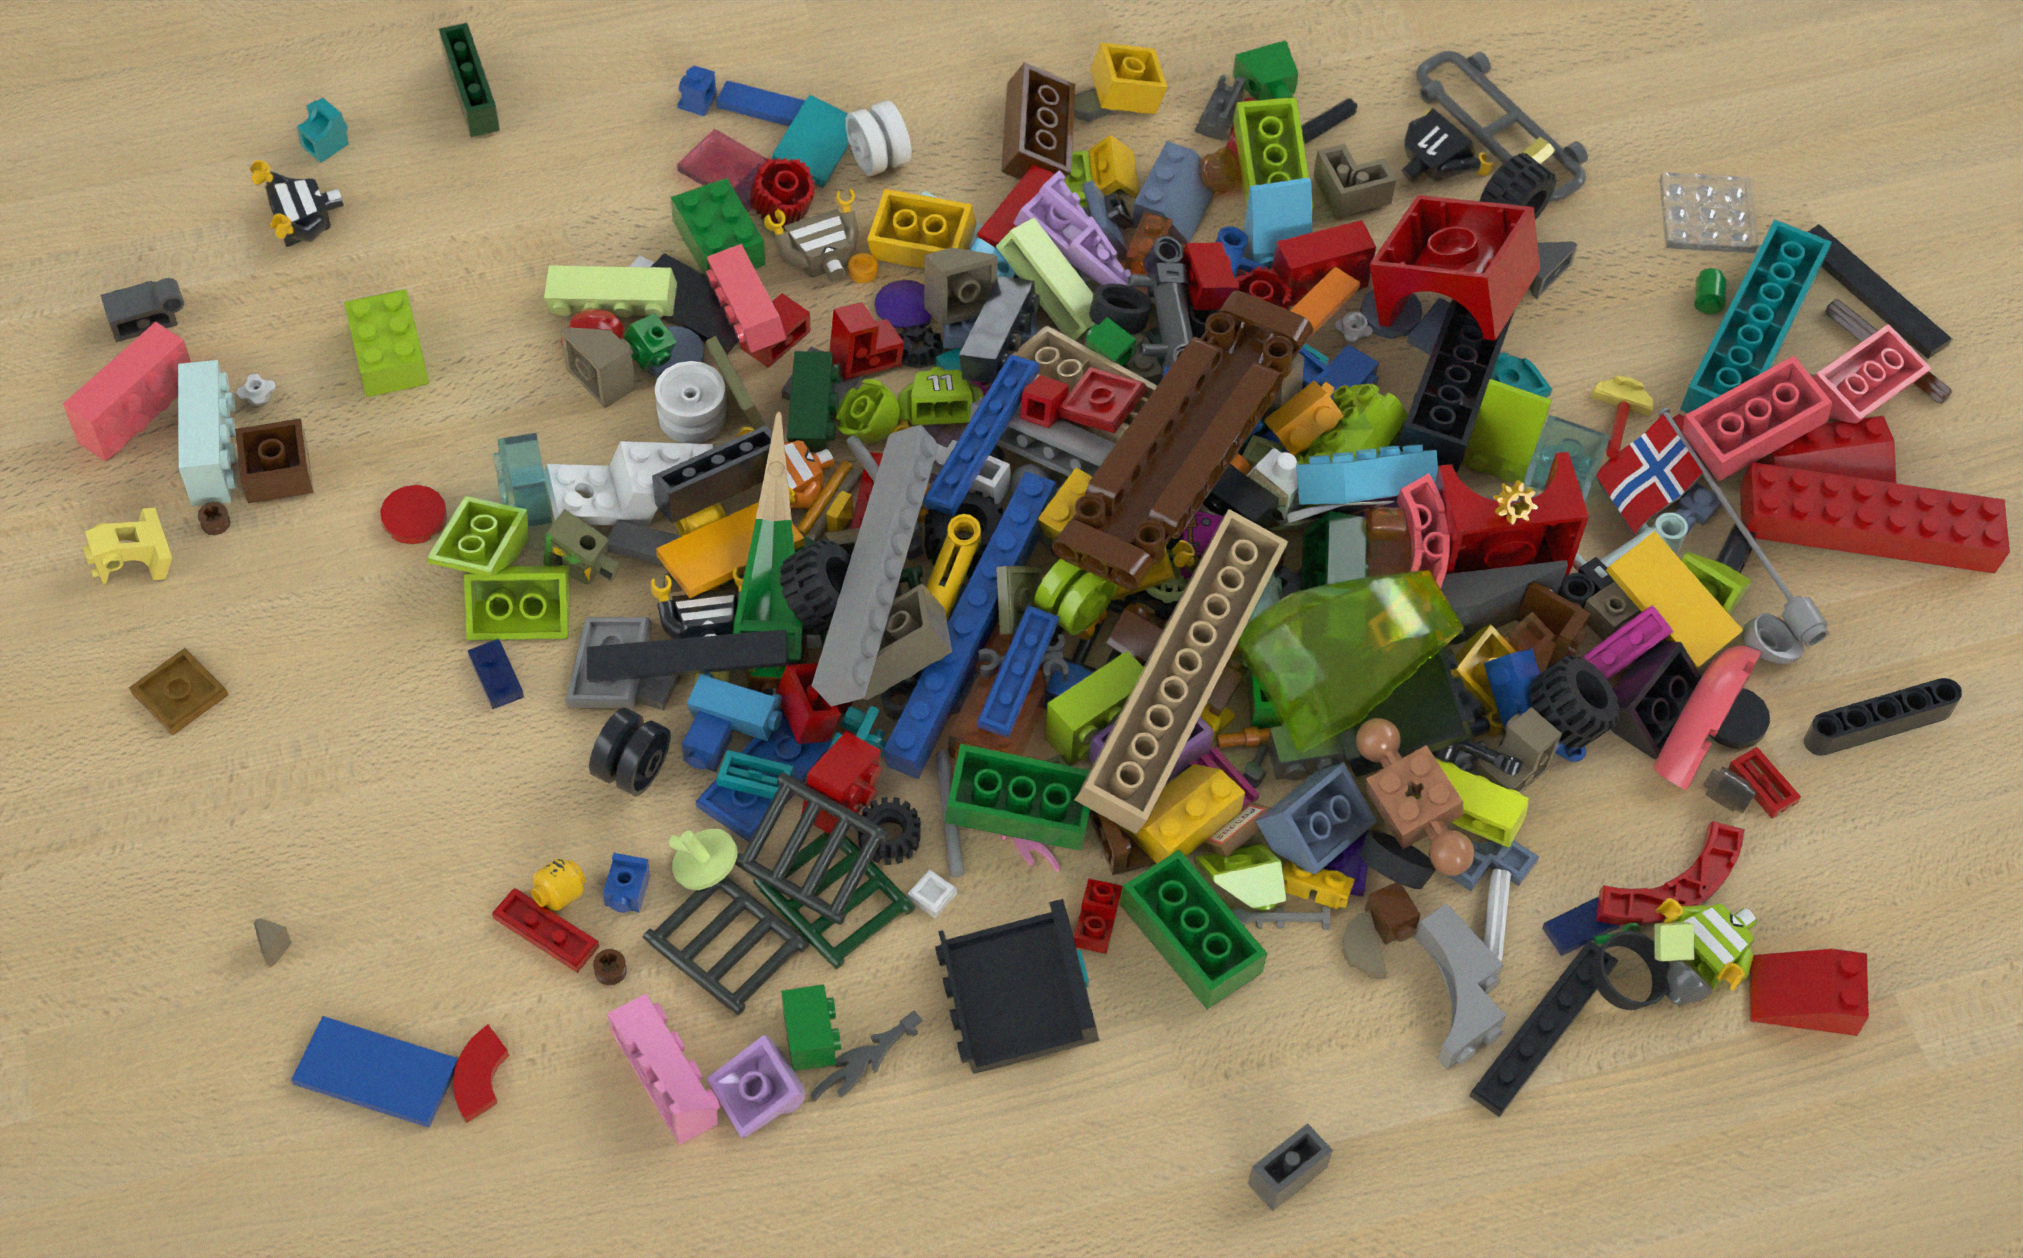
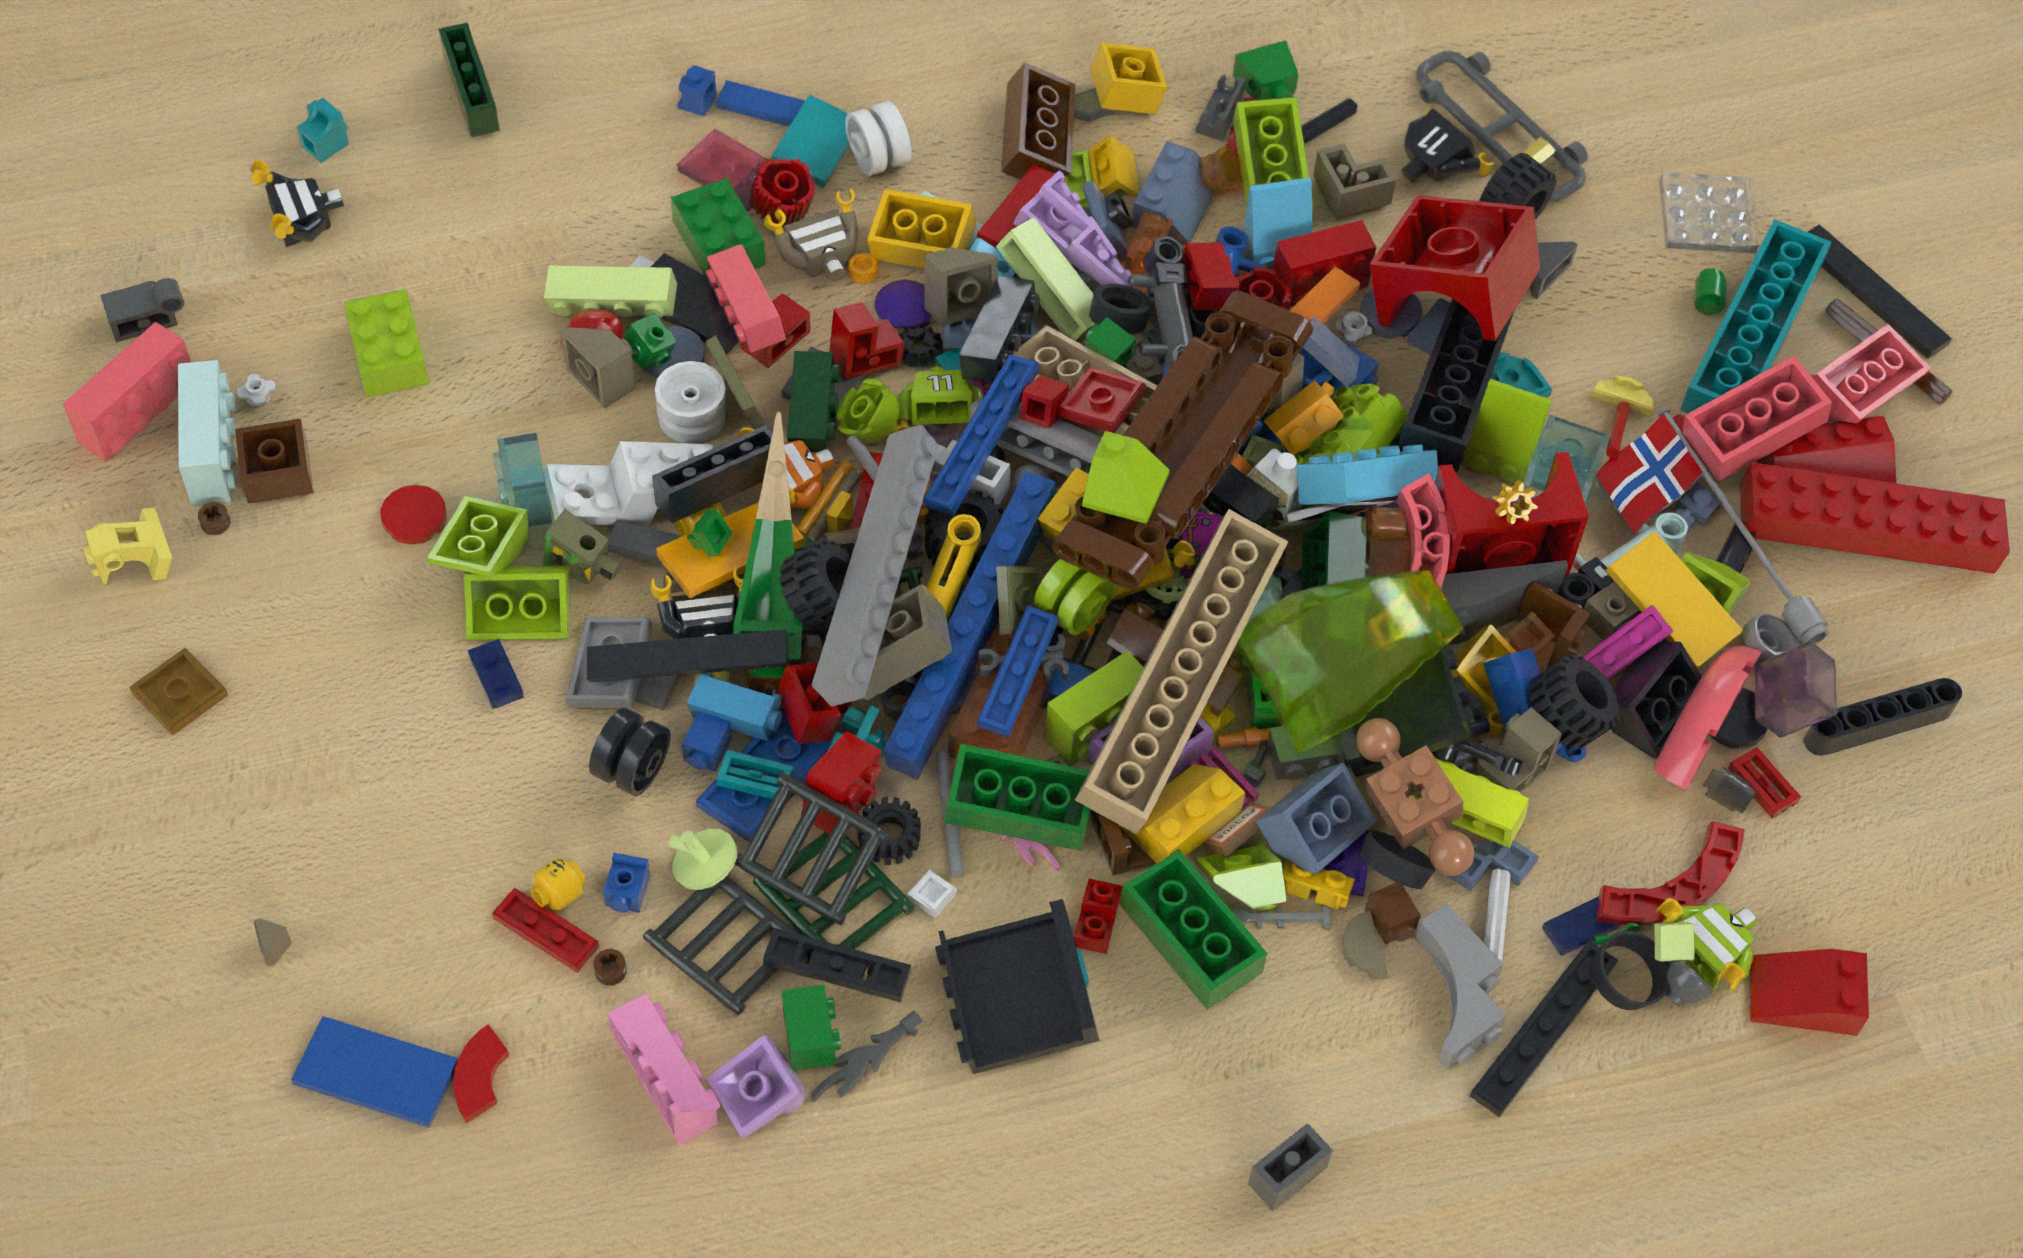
(710, 533): none -> green tile
(837, 964): none -> black hinge
(1124, 478): none -> lime slope
(1332, 353): none -> sand blue tile
(1795, 689): none -> brick

